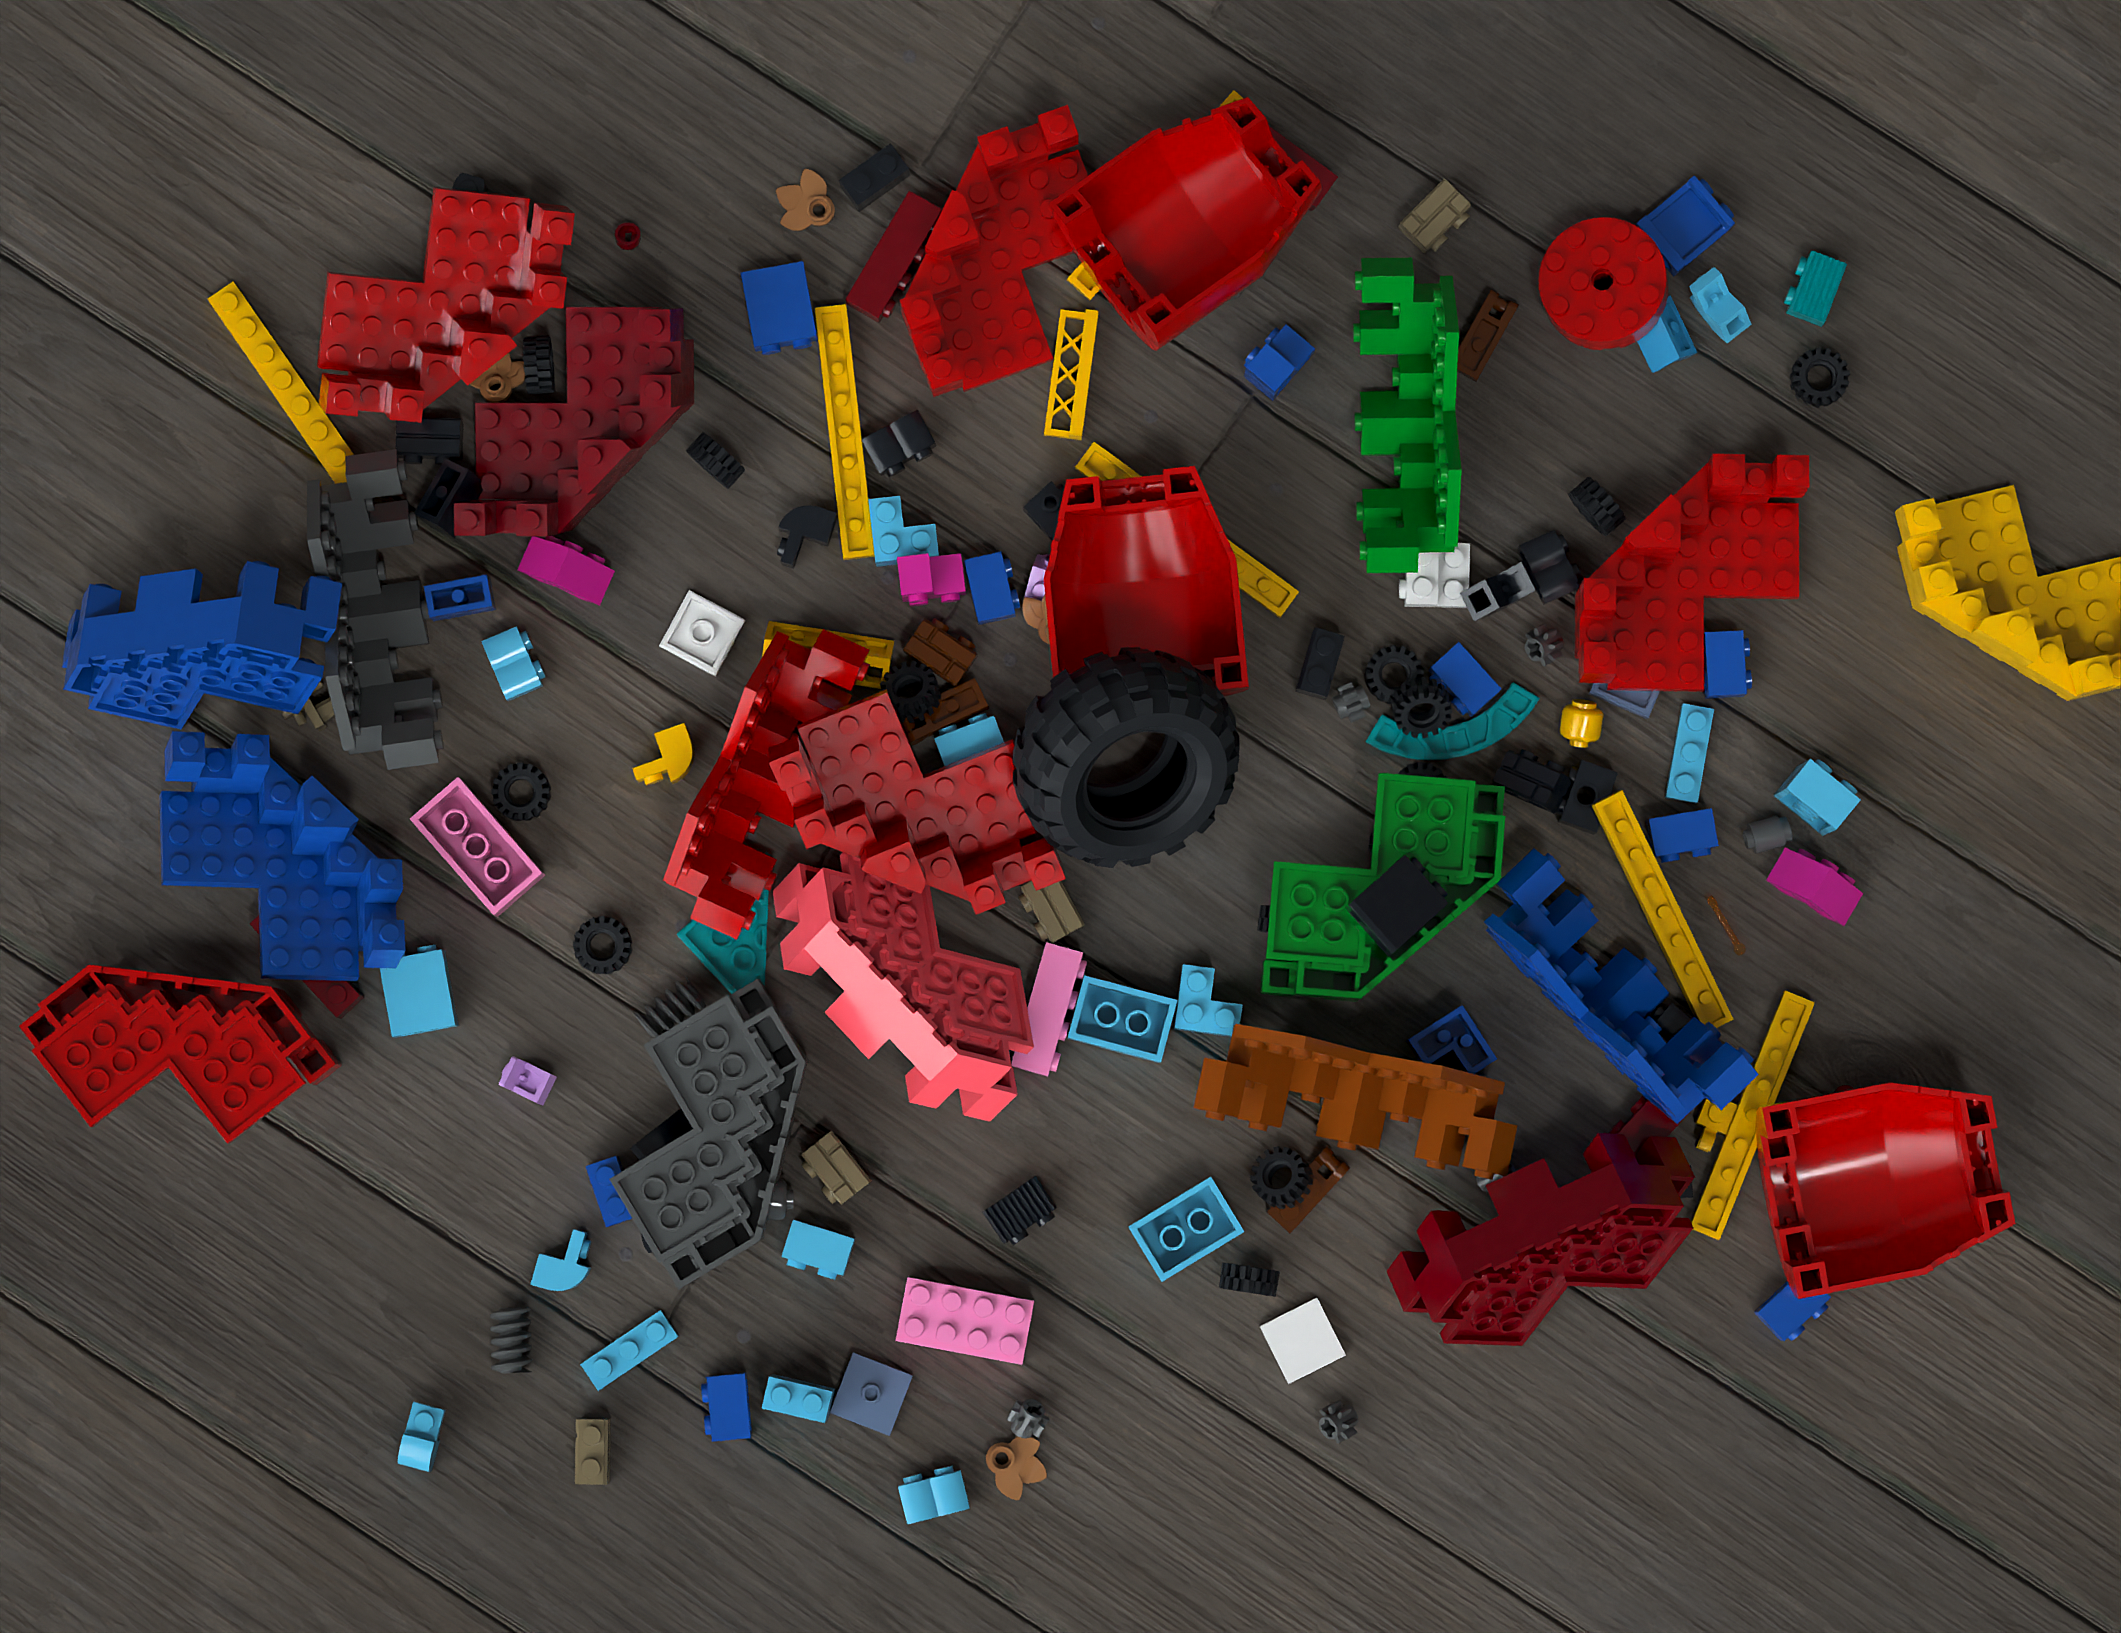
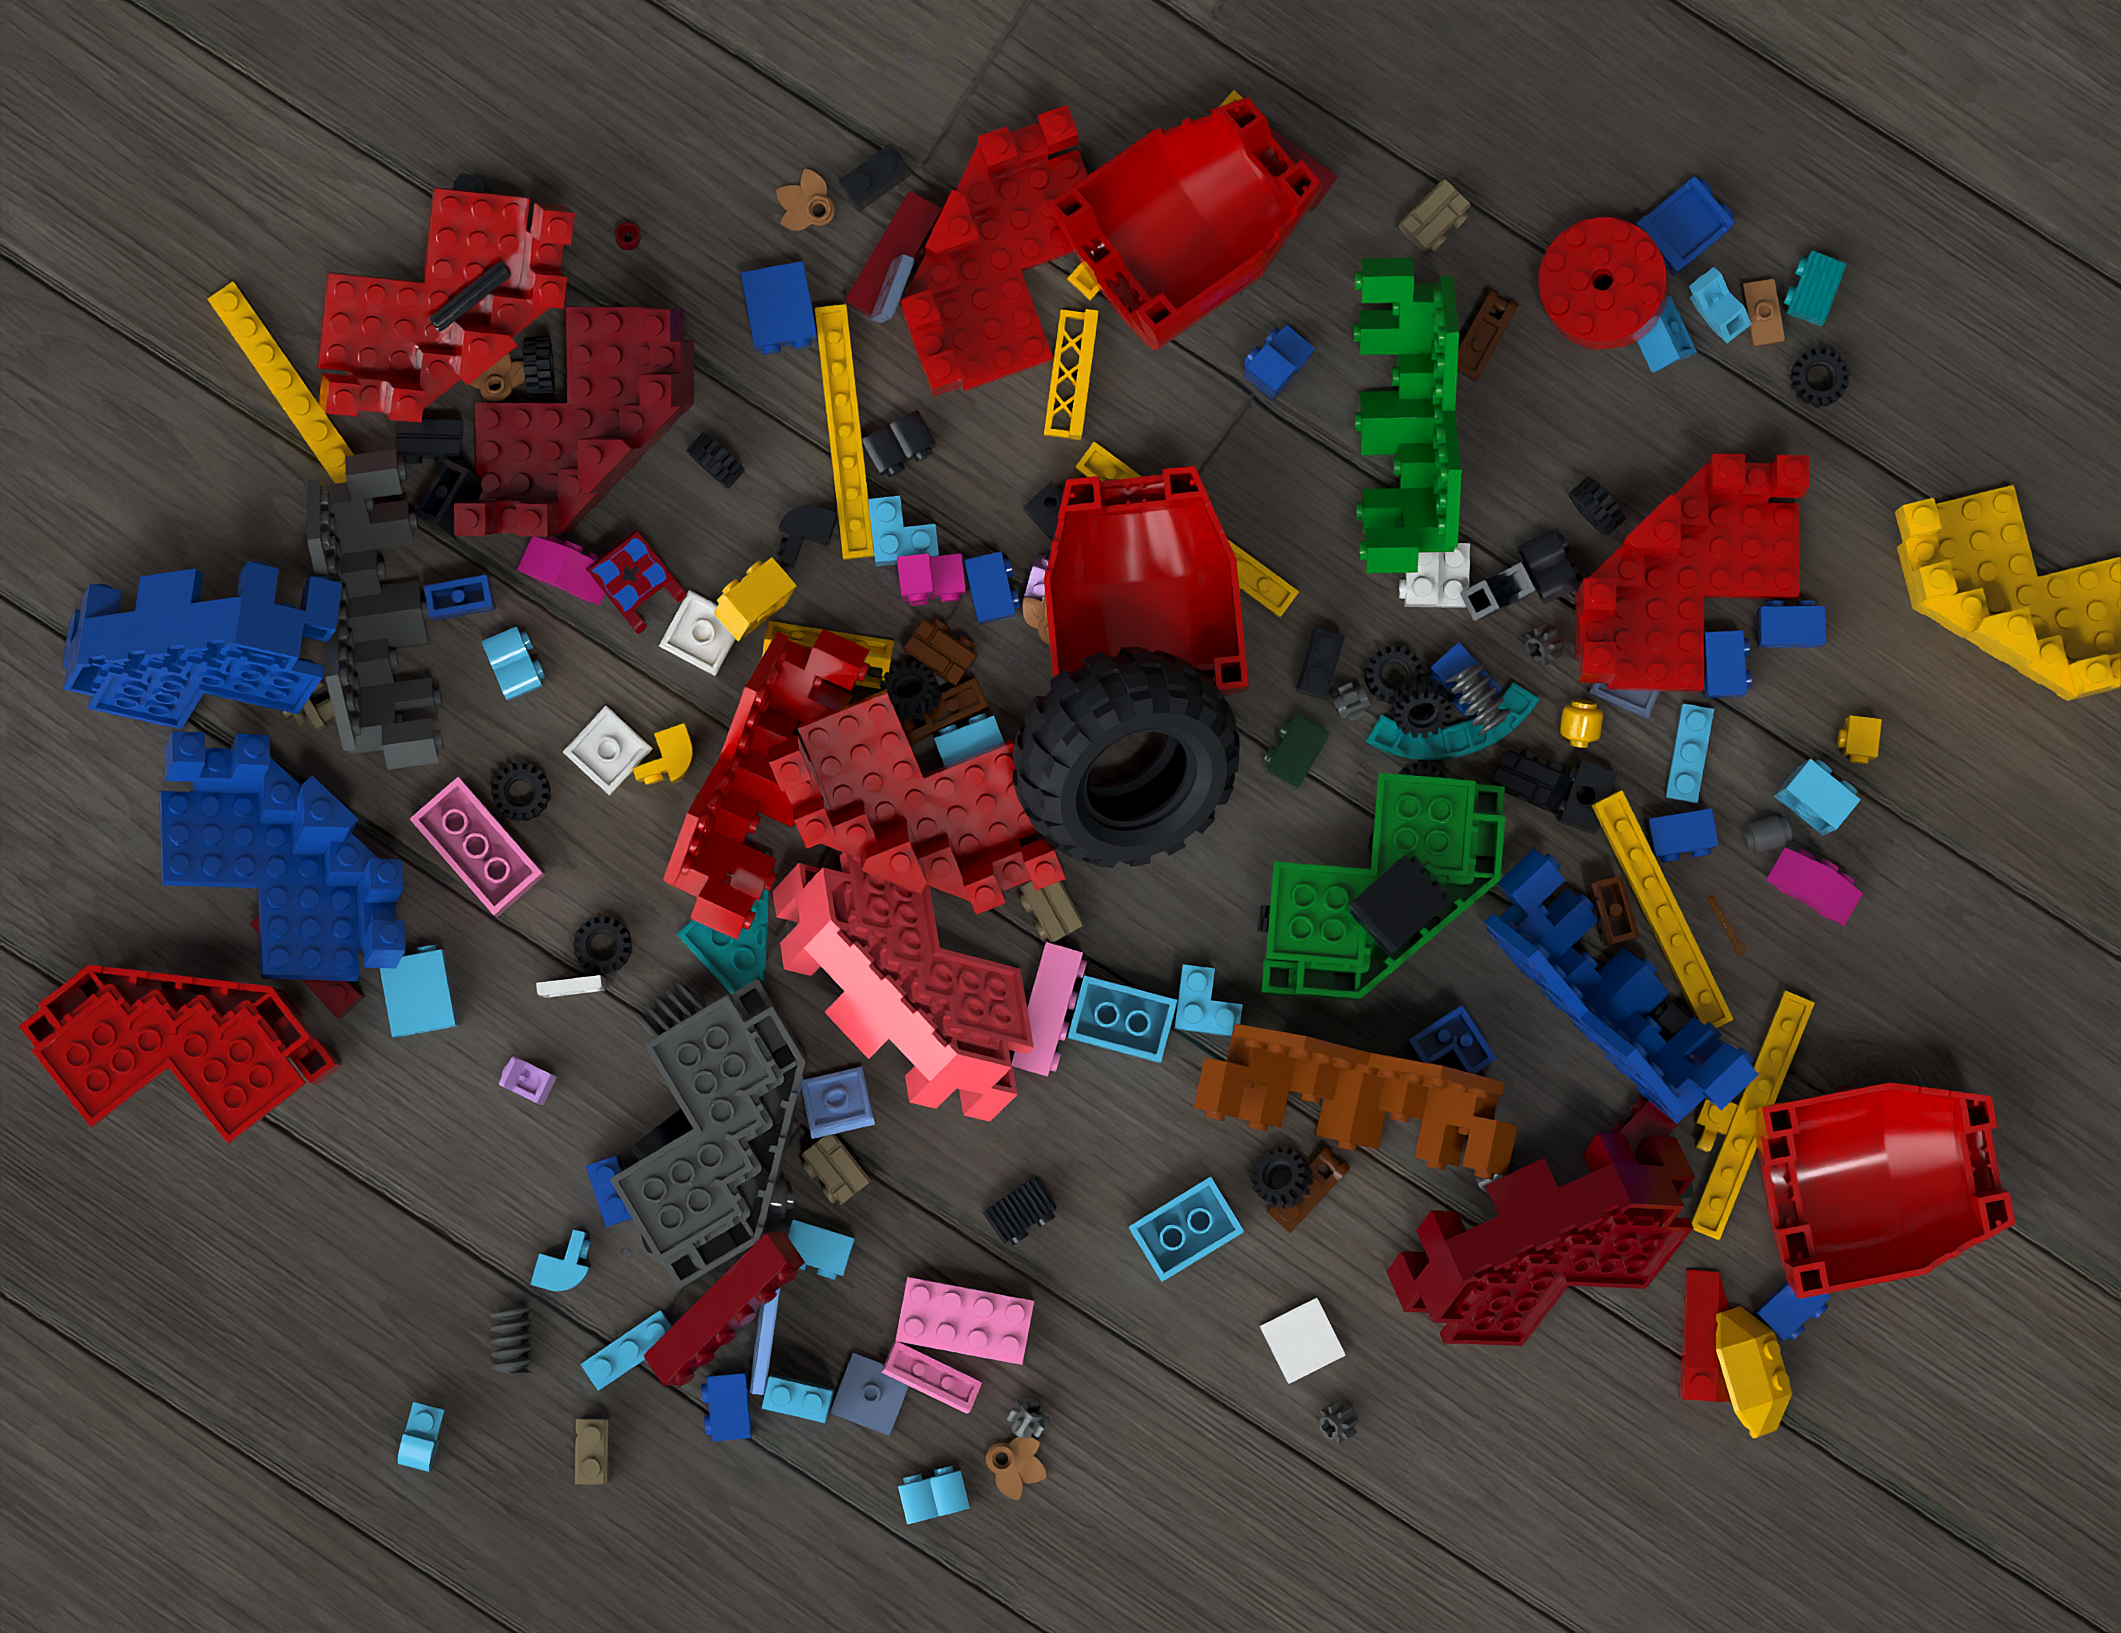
(470, 296): none -> black axle
(571, 986): none -> white tile
(607, 750): none -> white tile
(631, 576): none -> dark red flag
(724, 1309): none -> dark red brick
(755, 598): none -> yellow brick
(763, 1346): none -> light blue tile
(837, 1102): none -> light blue tile
(892, 288): none -> sand blue tile
(931, 1377): none -> bright pink plate
(1249, 1279): black tyre -> none
(1296, 752): none -> clear green brick
(1479, 698): none -> dark grey piece
(1612, 910): none -> reddish brown brick
(1700, 1367): none -> red wedge
(1752, 1370): none -> yellow wedge
(1763, 312): none -> medium nougat plate
(1791, 625): none -> blue brick
(1860, 739): none -> yellow brick

